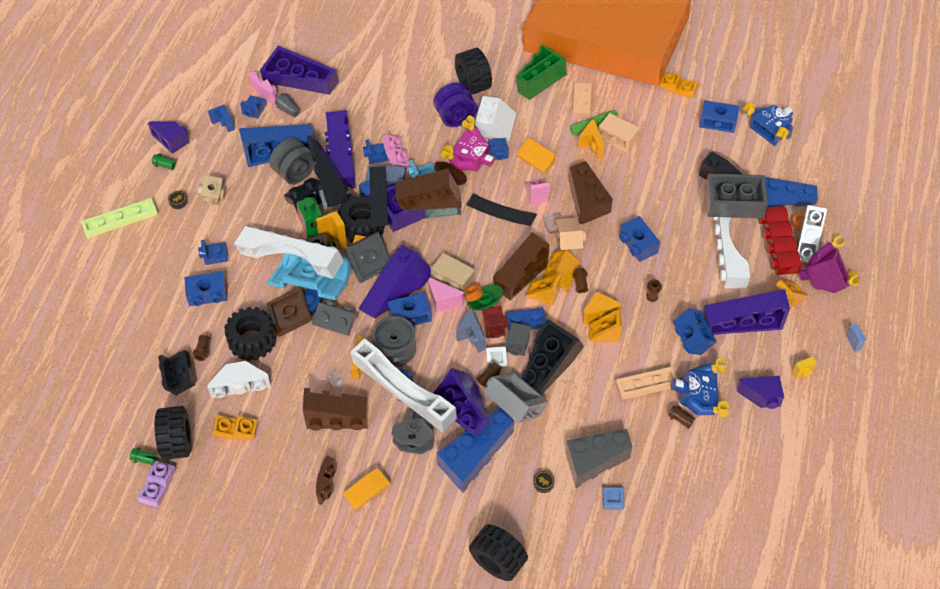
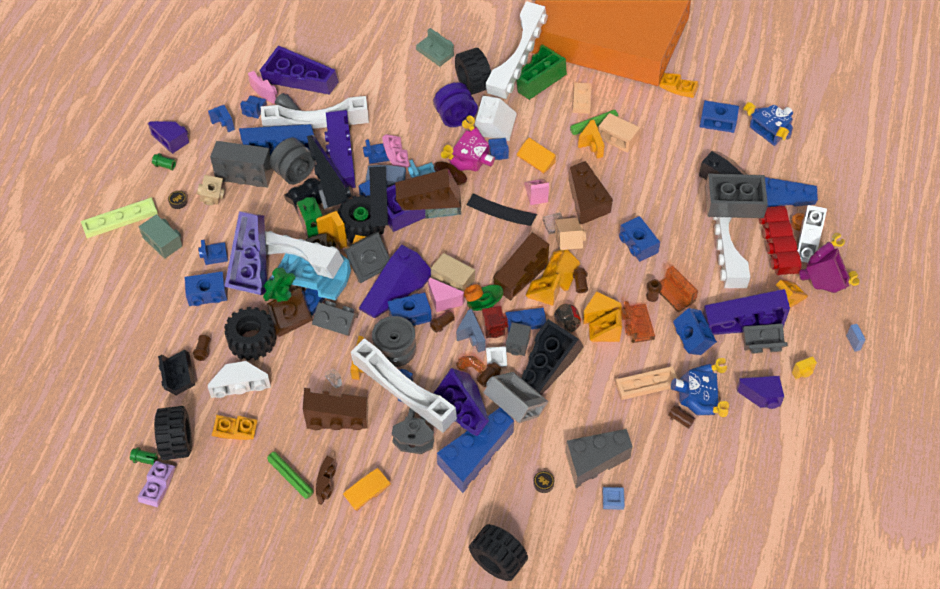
(161, 236): none -> sand green brick
(241, 164): none -> dark grey brick
(248, 255): none -> wedge
(279, 287): none -> green hips
(281, 116): none -> white arch
(290, 475): none -> bright green axle
(361, 214): none -> green pin
(436, 48): none -> sand green bracket
(439, 323): none -> reddish brown pin
(470, 361): none -> clear orange arm
(503, 77): none -> white arch
(567, 317): none -> clear smoke head
(638, 322): none -> clear orange bracket
(677, 290): none -> clear orange panel
(764, 337): none -> dark grey bracket

